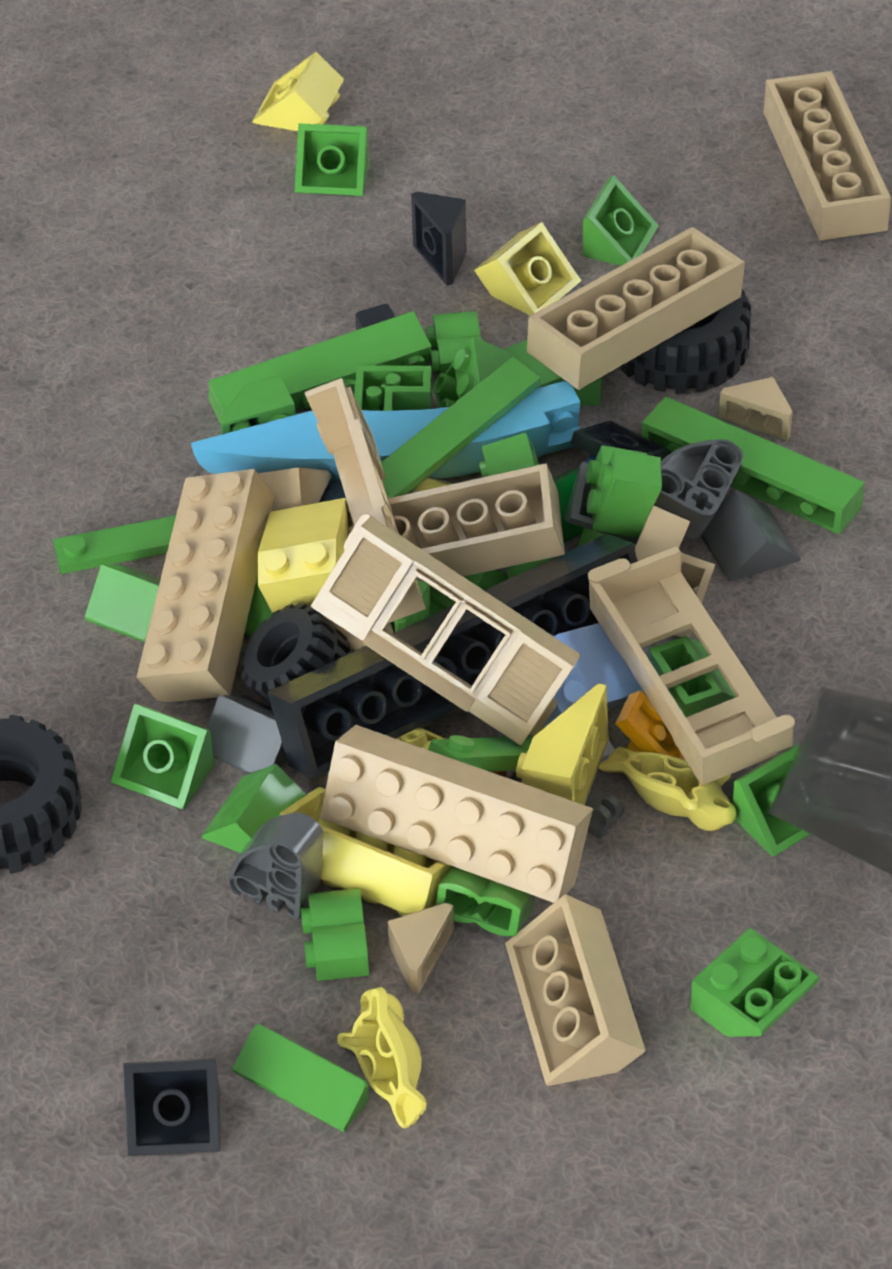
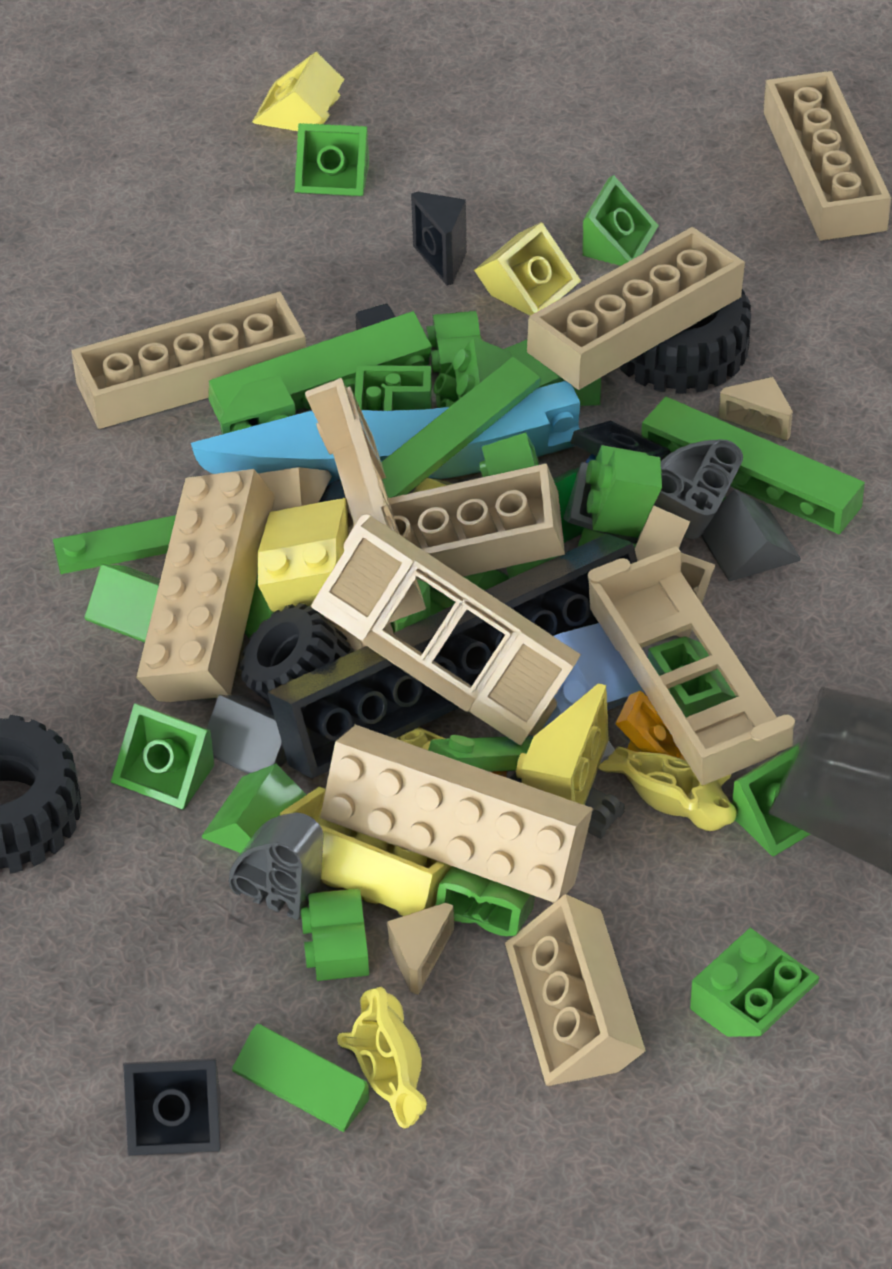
(177, 359): none -> tan brick

